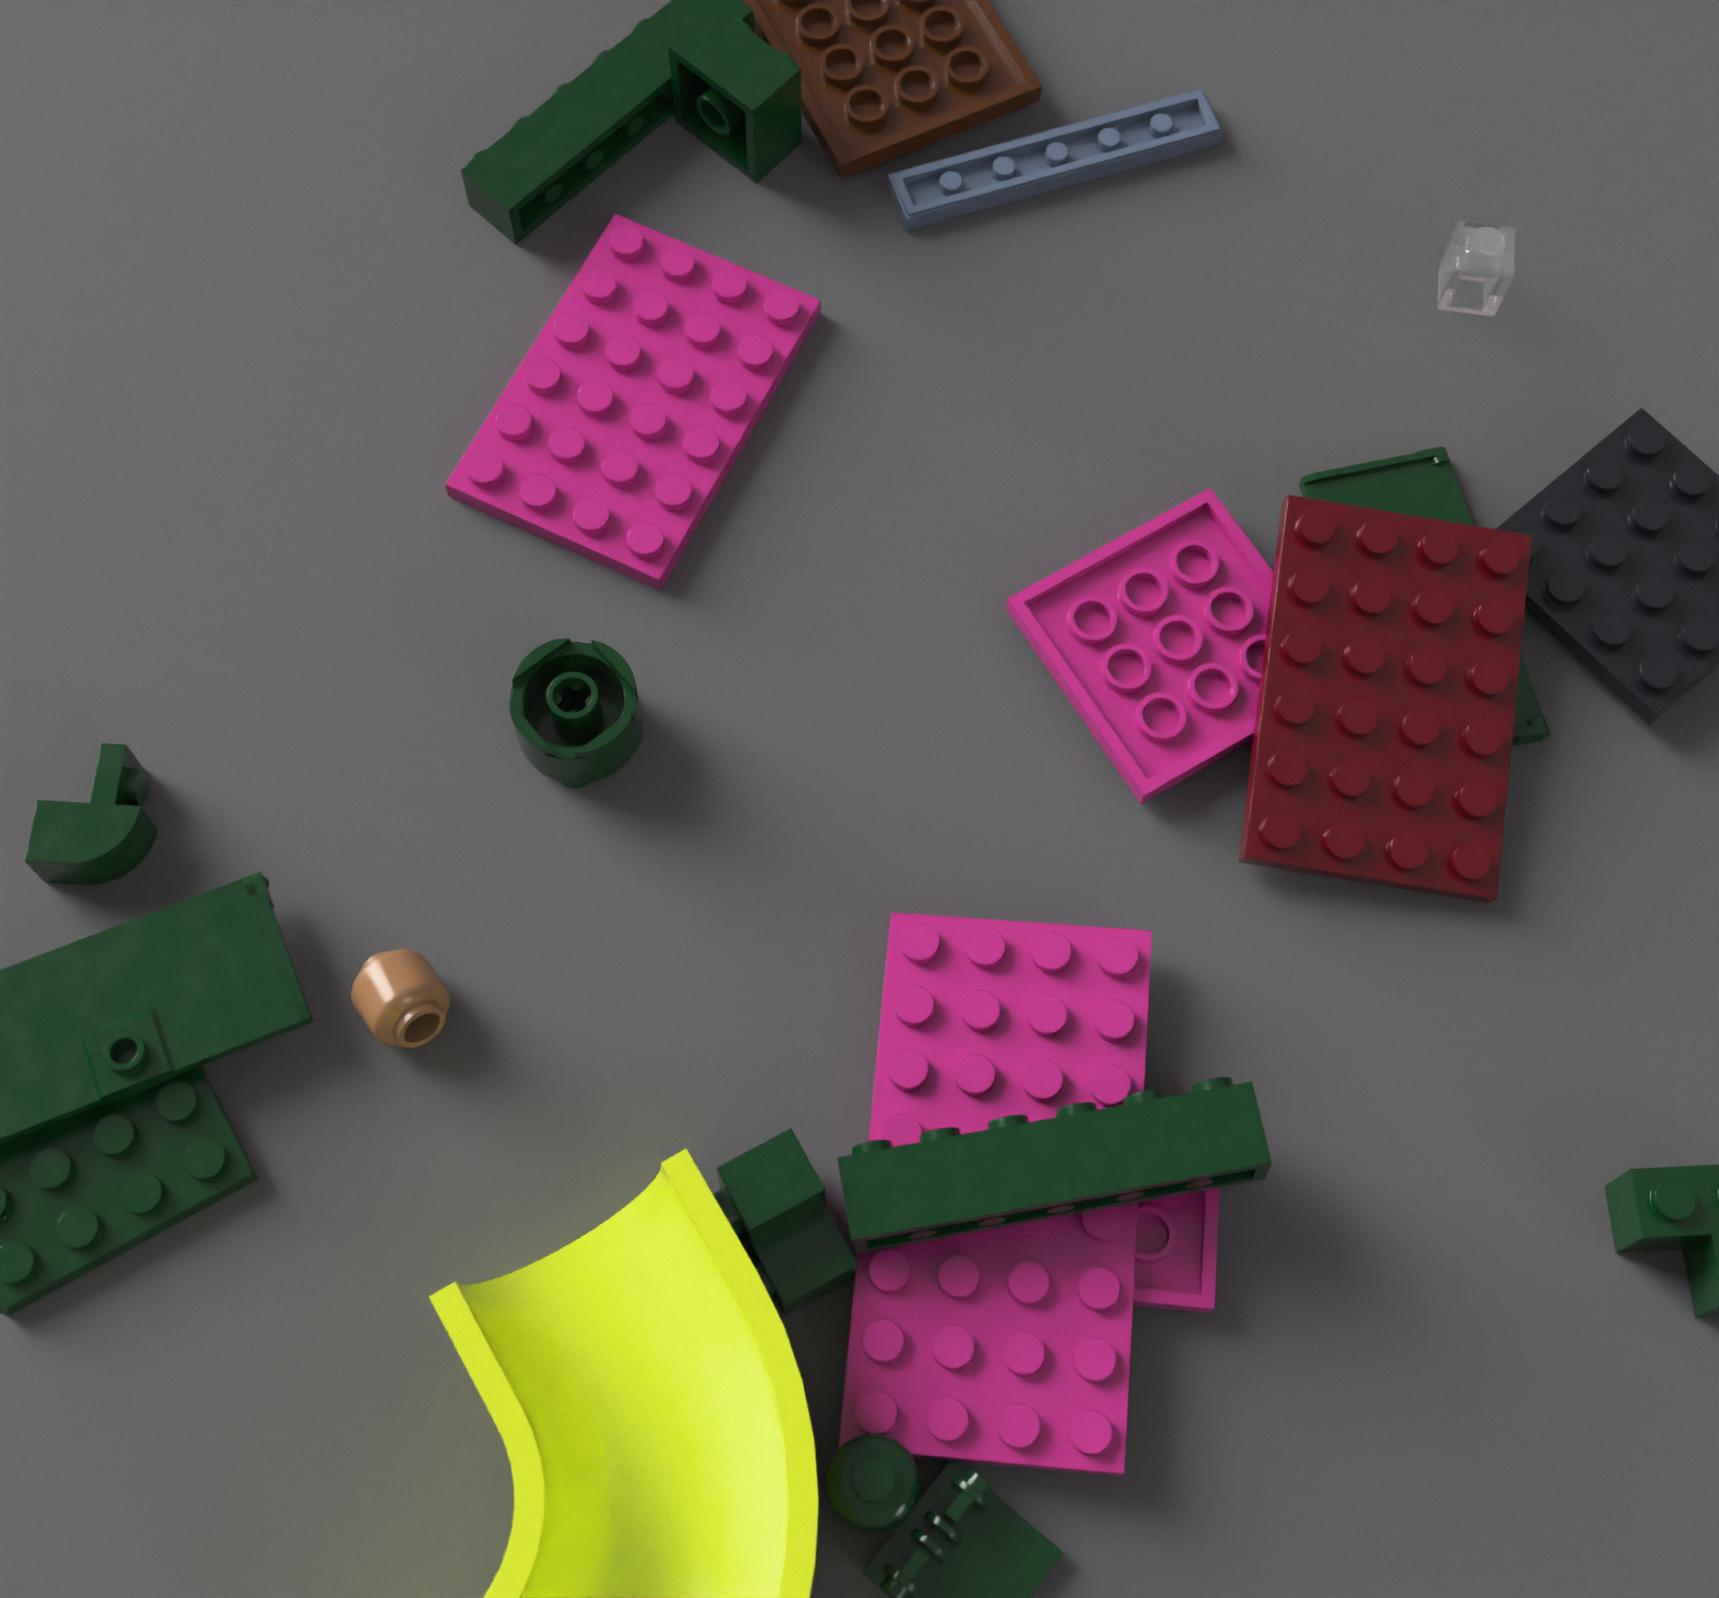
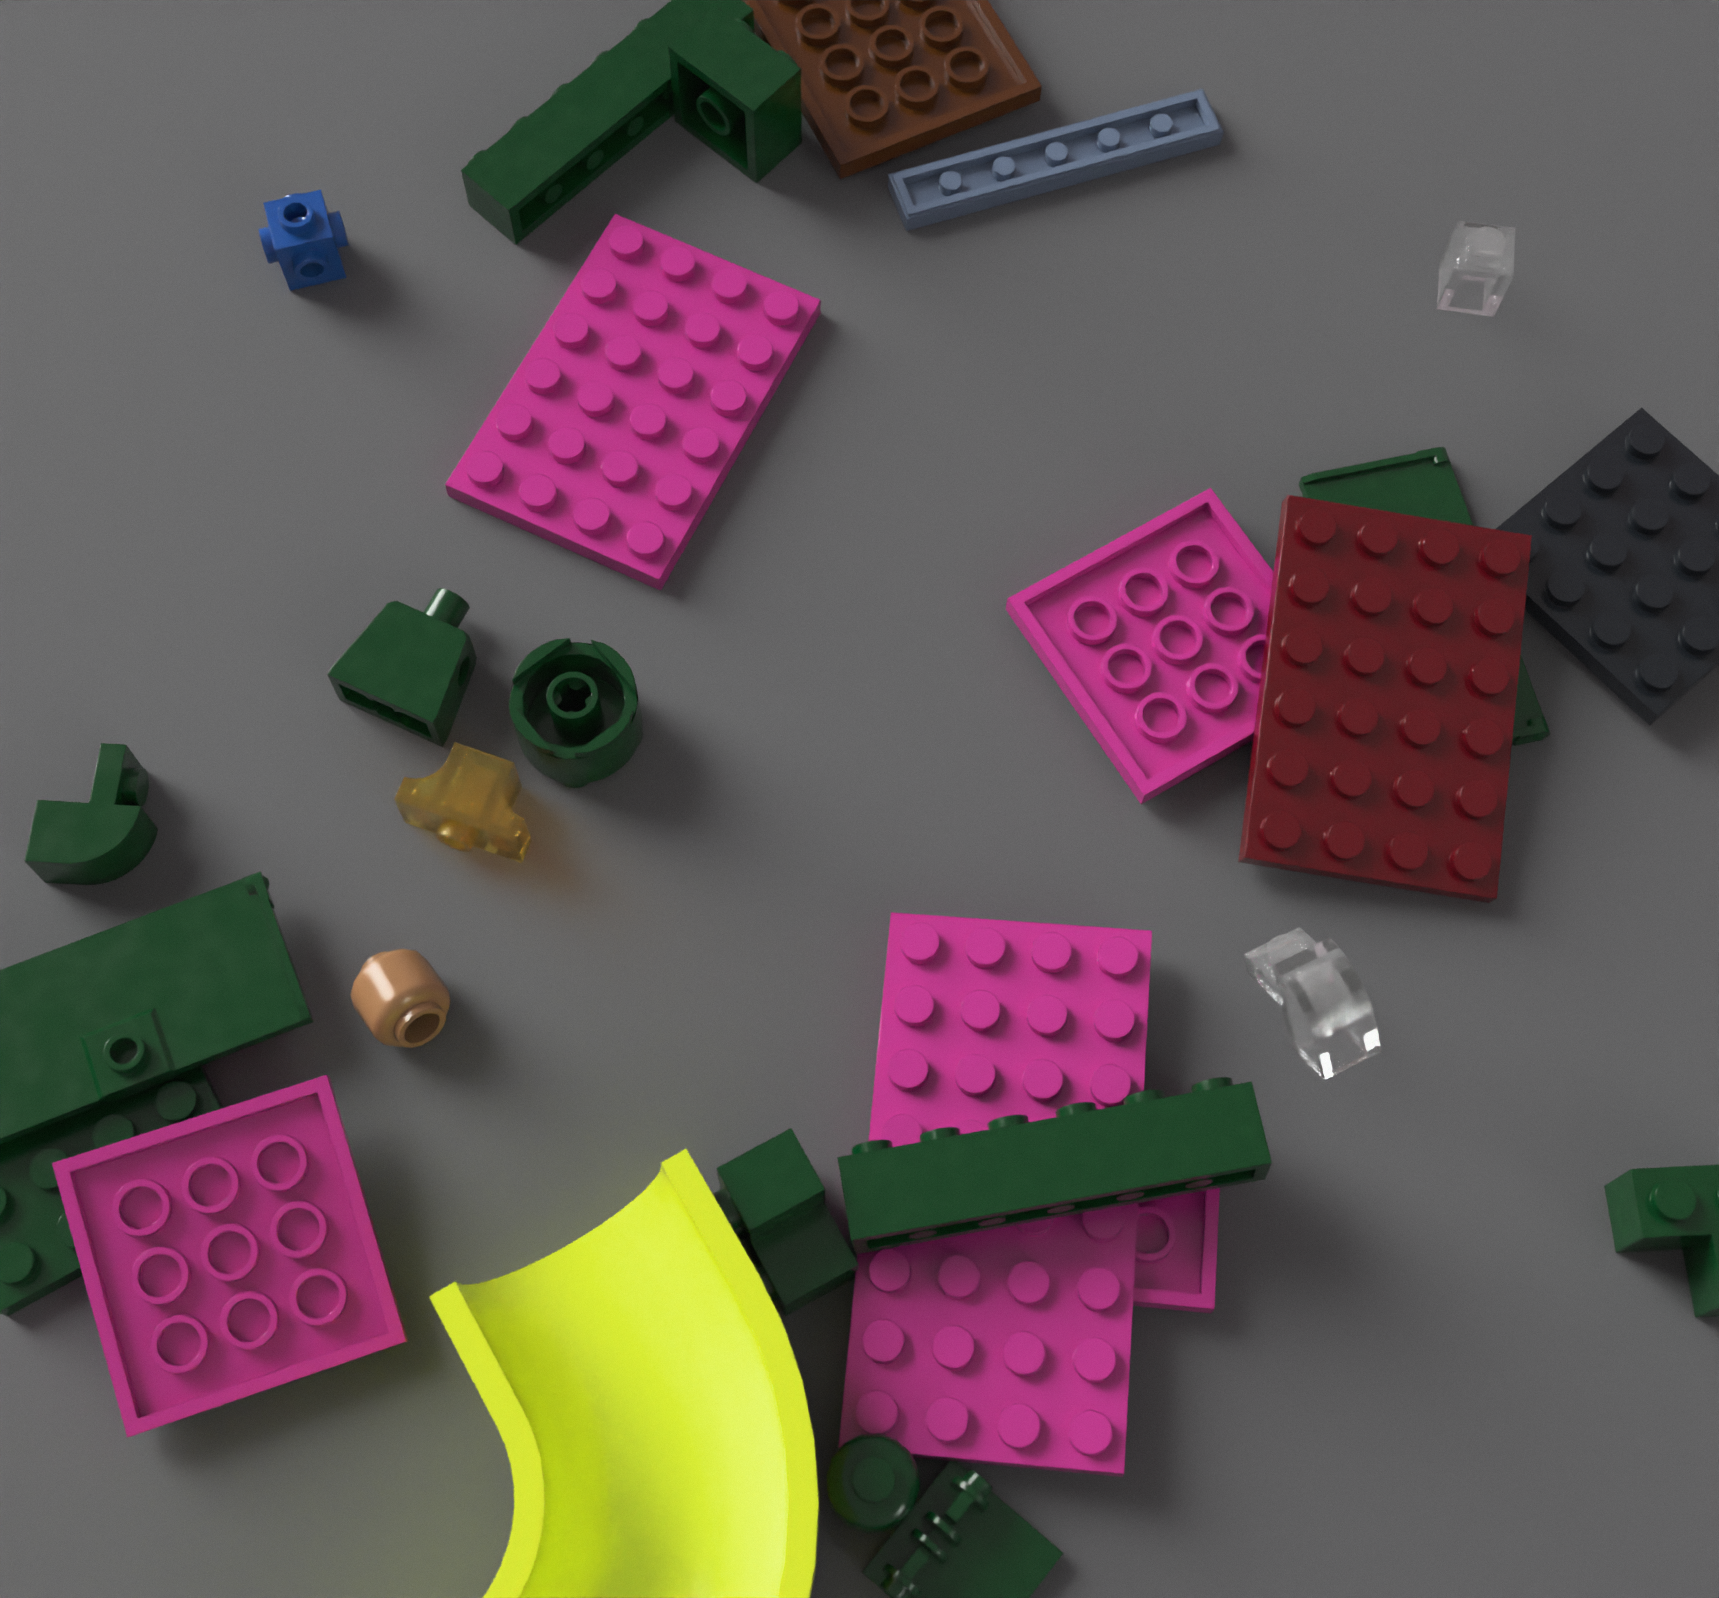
(228, 1254): none -> dark pink plate
(304, 239): none -> blue brick
(410, 666): none -> dark green torso
(468, 804): none -> clear yellow brick
(1320, 1000): none -> clear brick

